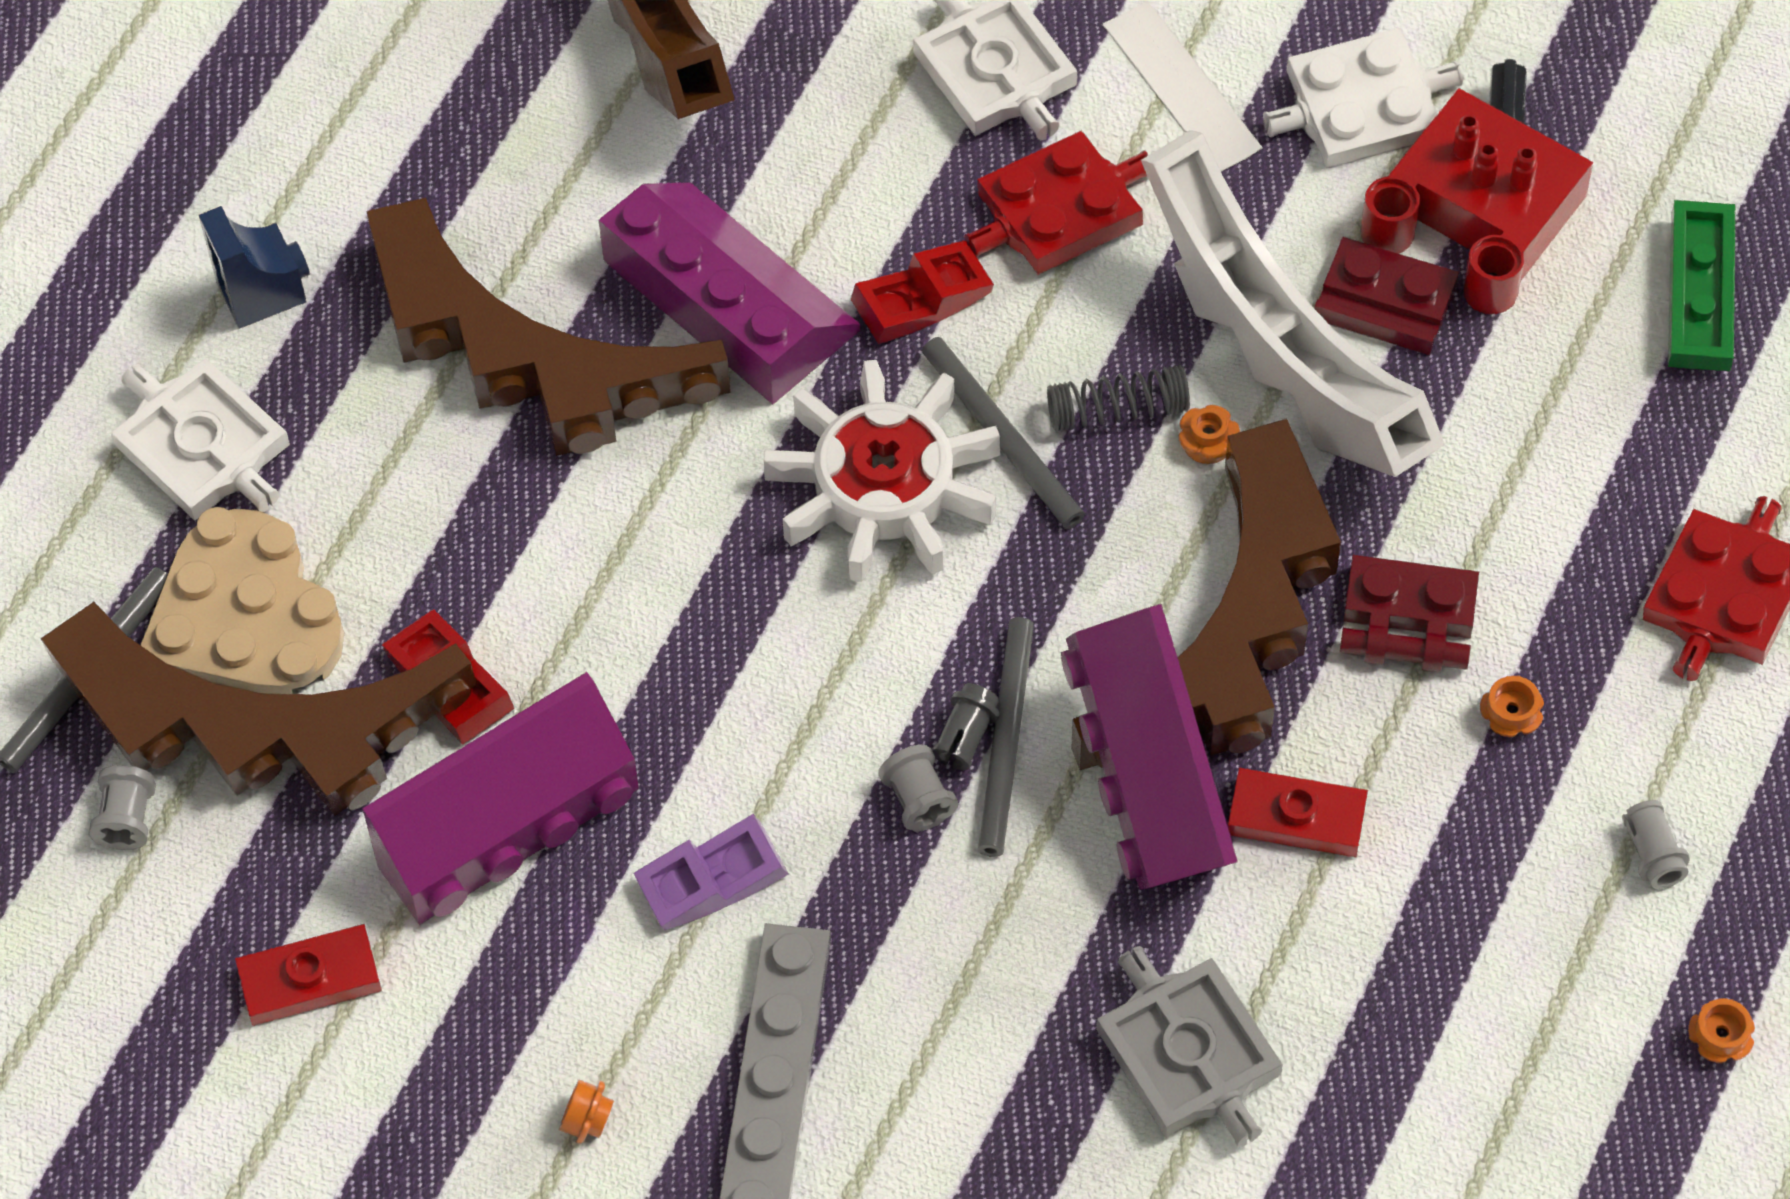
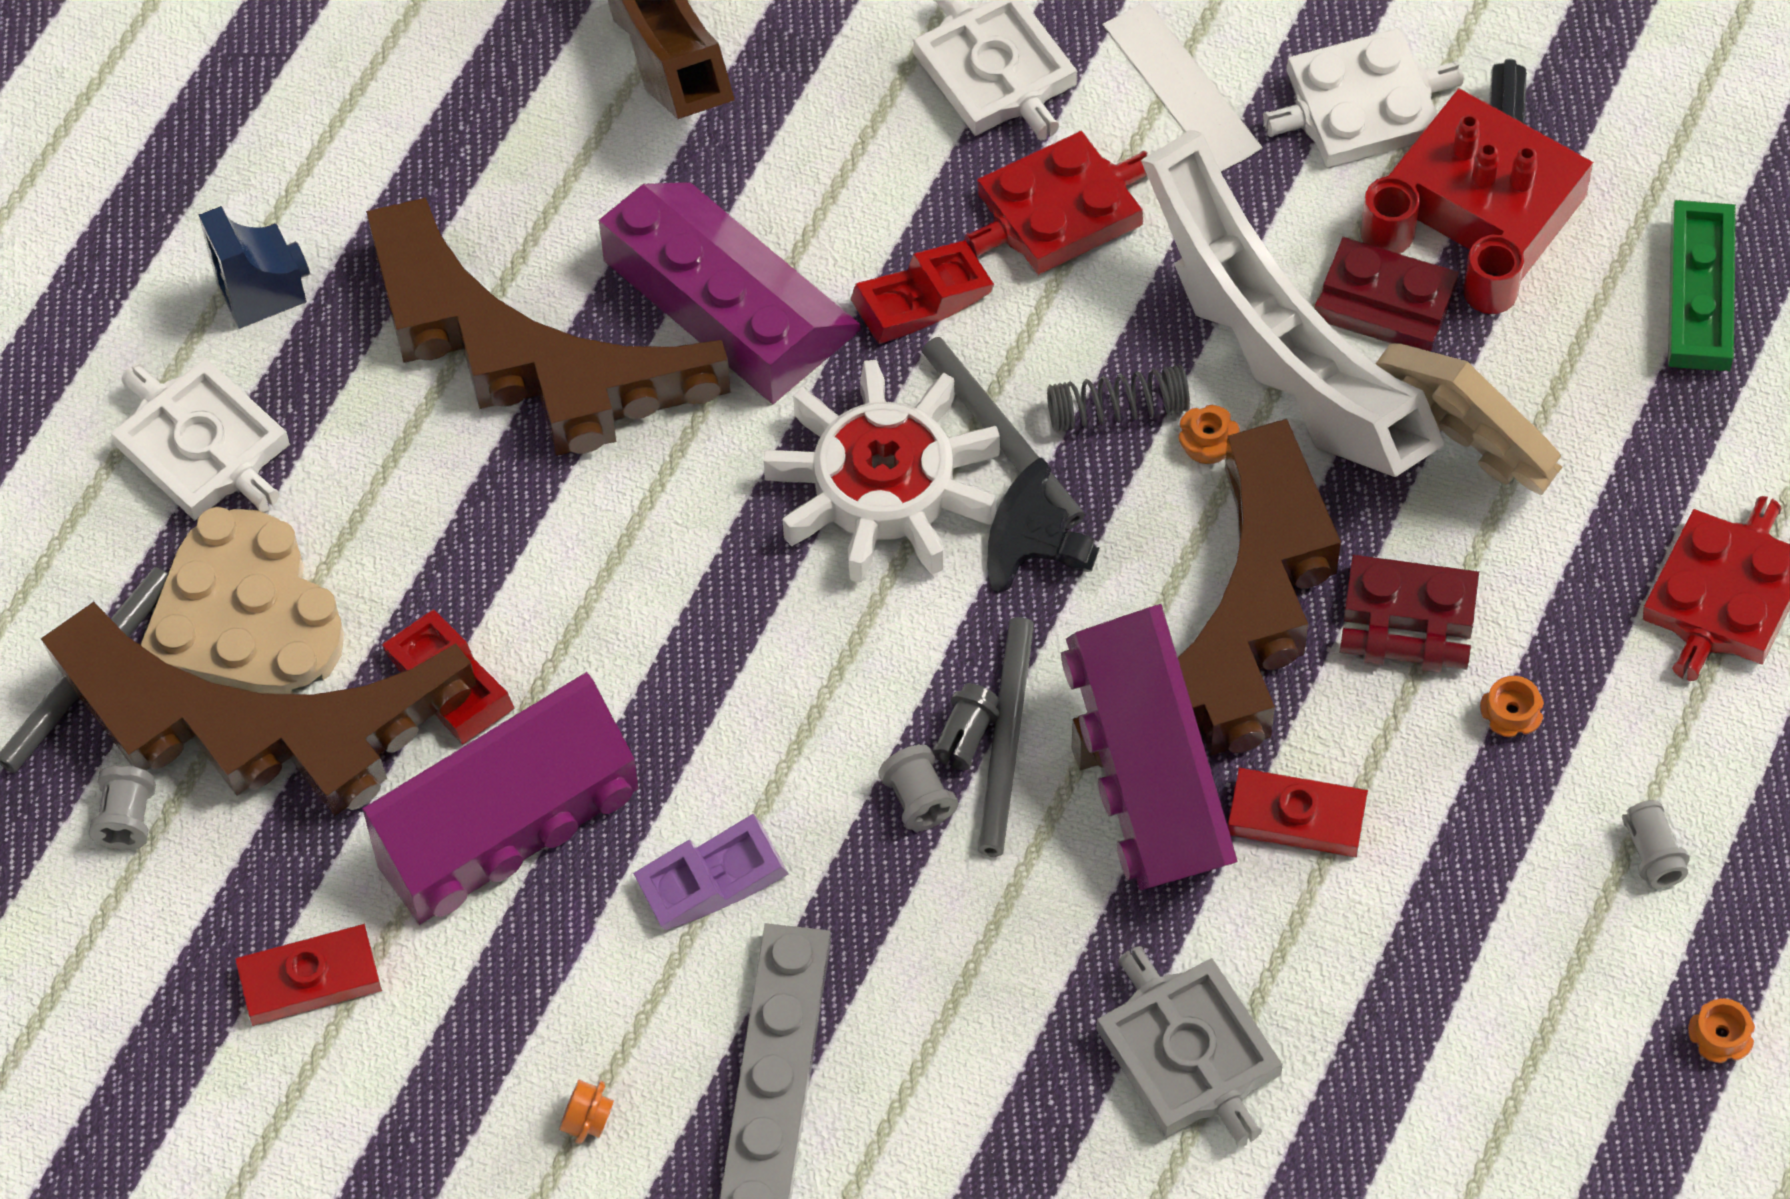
(1032, 528): none -> black piece
(1477, 416): none -> tan plate

